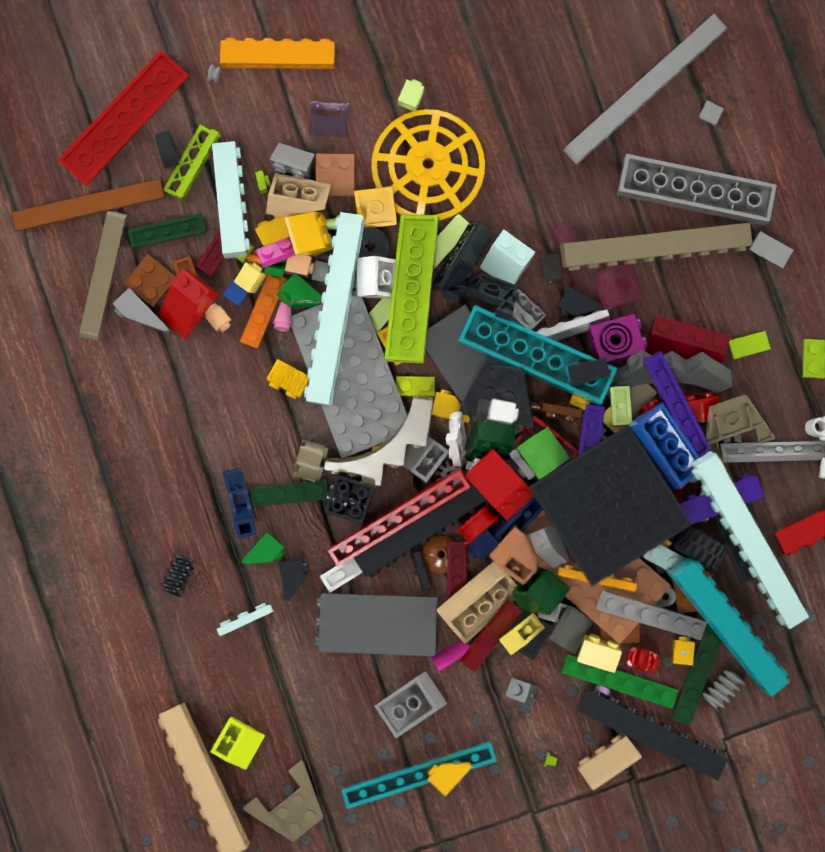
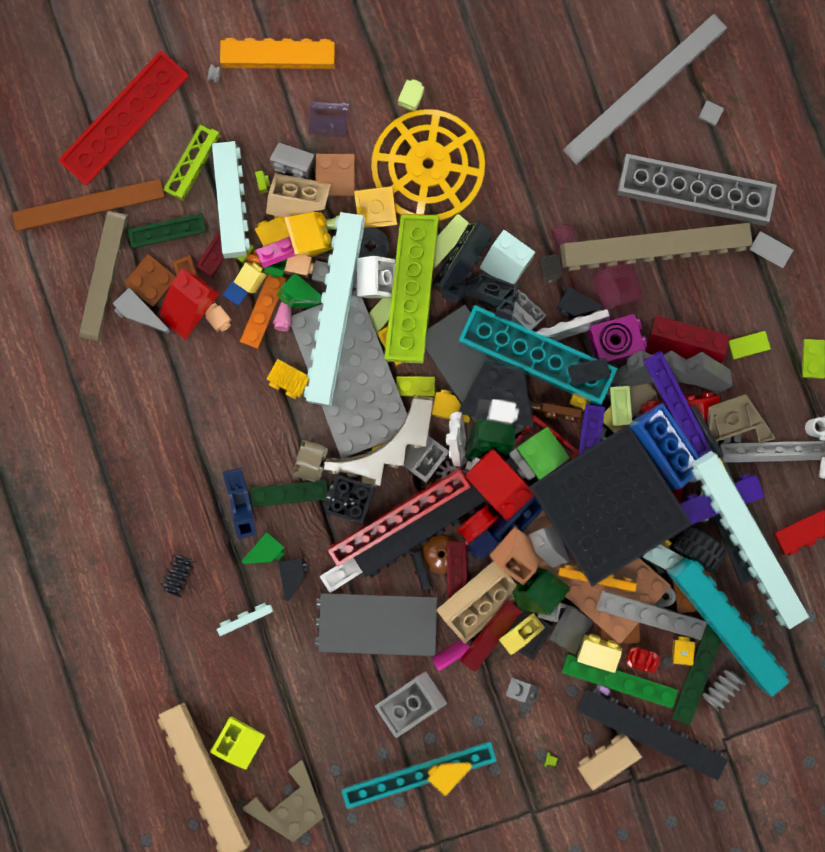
(166, 149): black tyre -> none
(706, 431): none -> black bar

